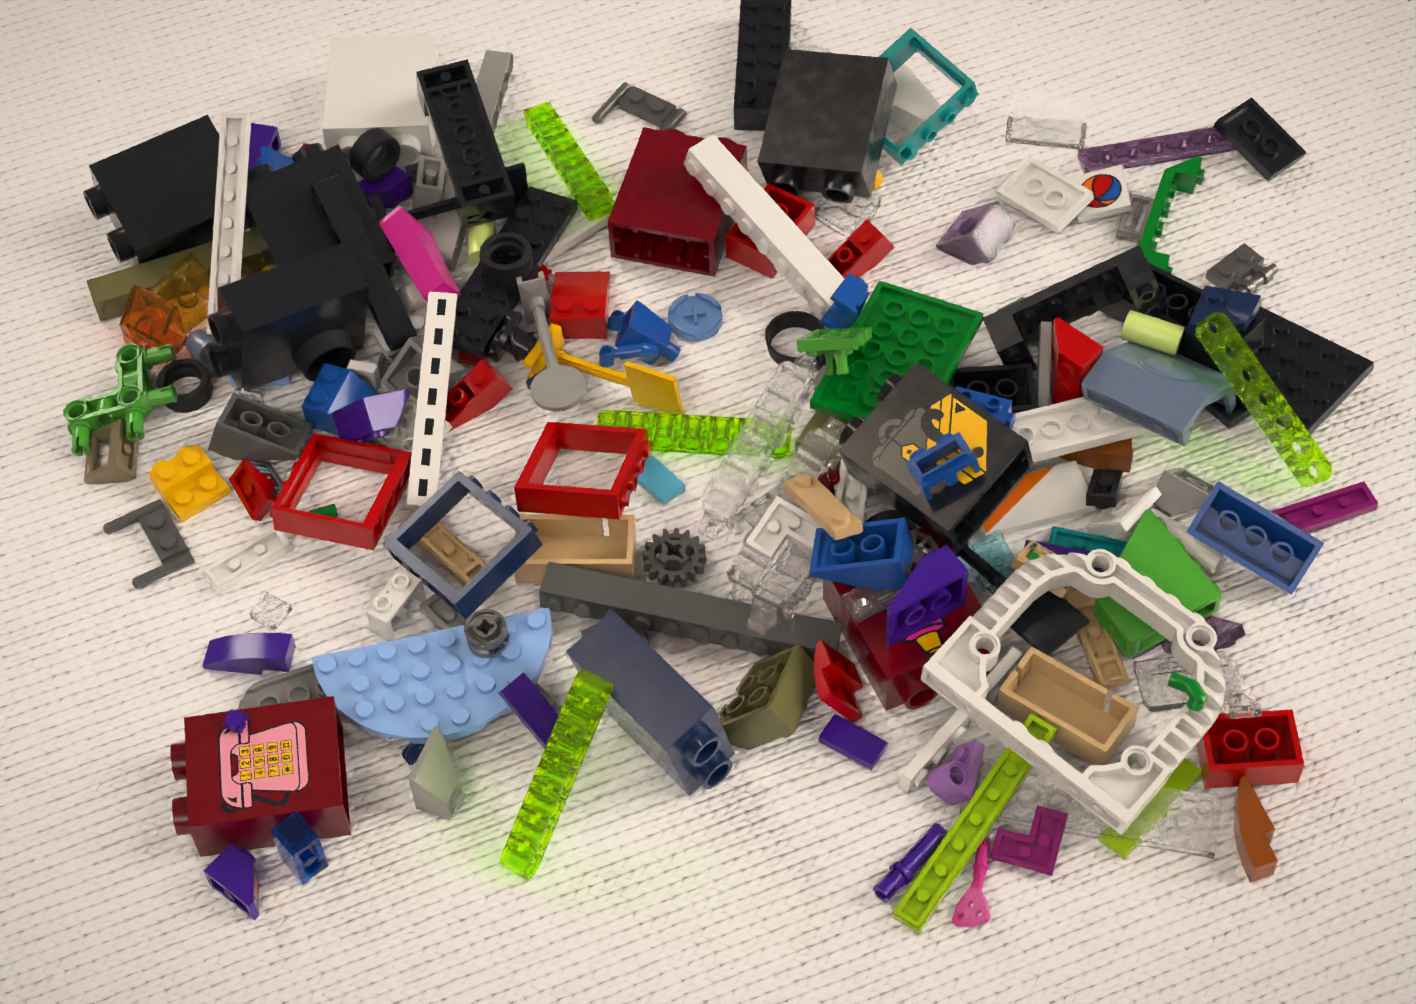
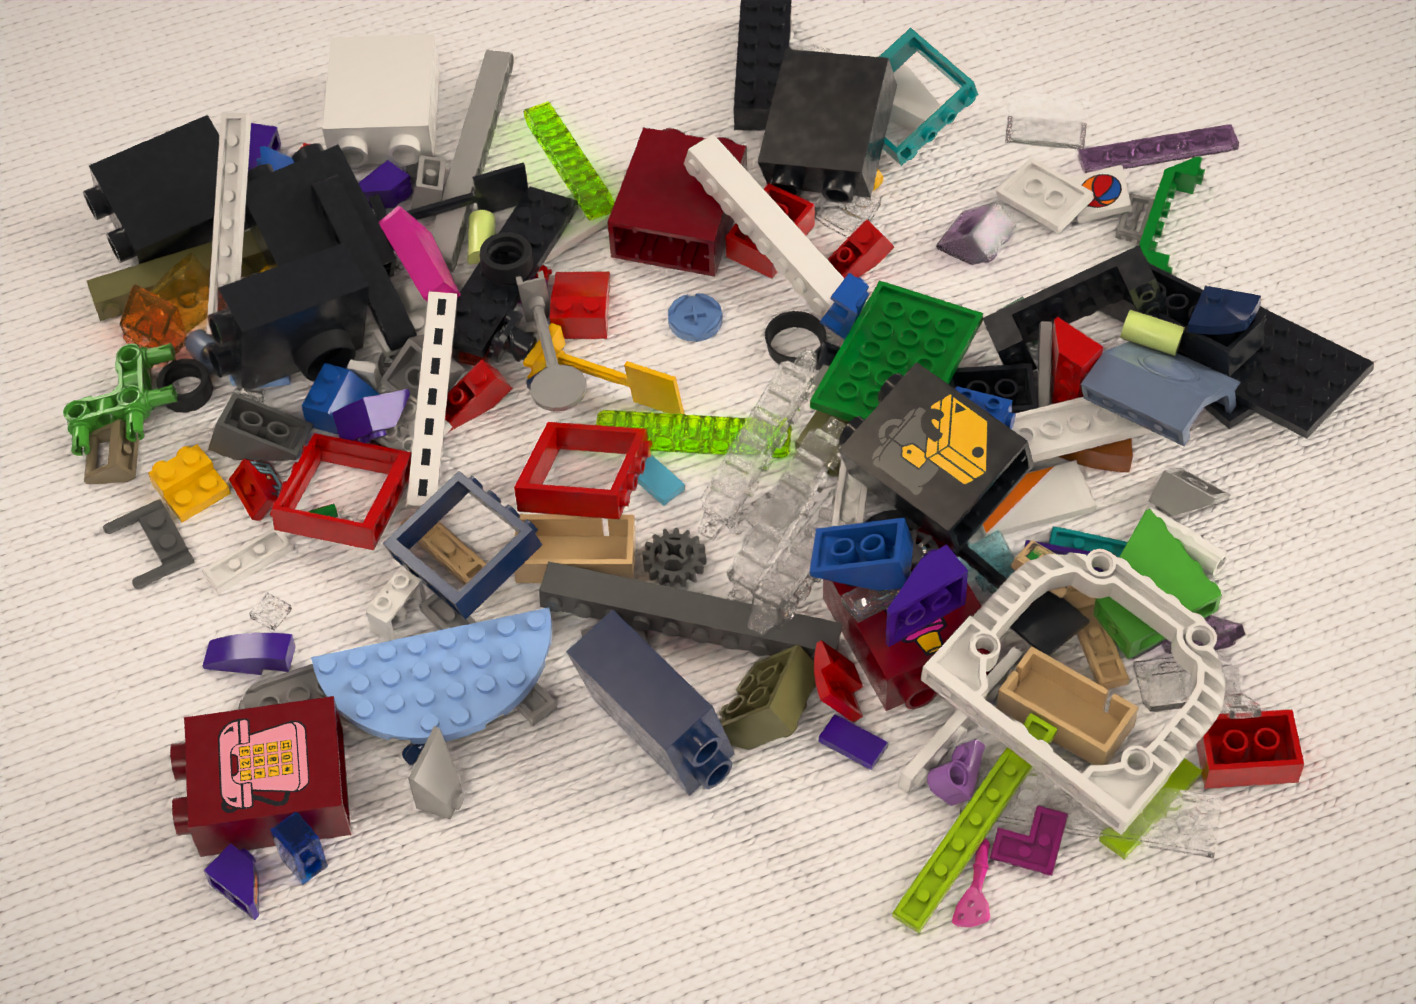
(235, 721): dark purple piece -> none
(366, 146): black tyre -> none
(466, 142): black plate -> none
(485, 632): flat silver wheel -> none
(530, 707): dark purple tile -> none
(556, 774): clear neon green beam -> none
(639, 336): blue torso -> none
(642, 105): dark grey plate -> none
(781, 523): white plate -> none
(823, 506): tan plate -> none
(834, 478): dark red hand -> none
(836, 344): bright green plate -> none
(903, 870): dark purple pin -> none
(946, 471): blue window -> none
(1104, 488): black plate -> none
(1129, 508): white tile -> none
(1192, 688): green arm -> none
(1237, 266): flat silver plate -> none
(1253, 833): dark orange slope -> none
(1255, 537): blue slope -> none
(1259, 139): black plate -> none
(1276, 404): clear neon green beam -> none
(1330, 507): magenta plate -> none

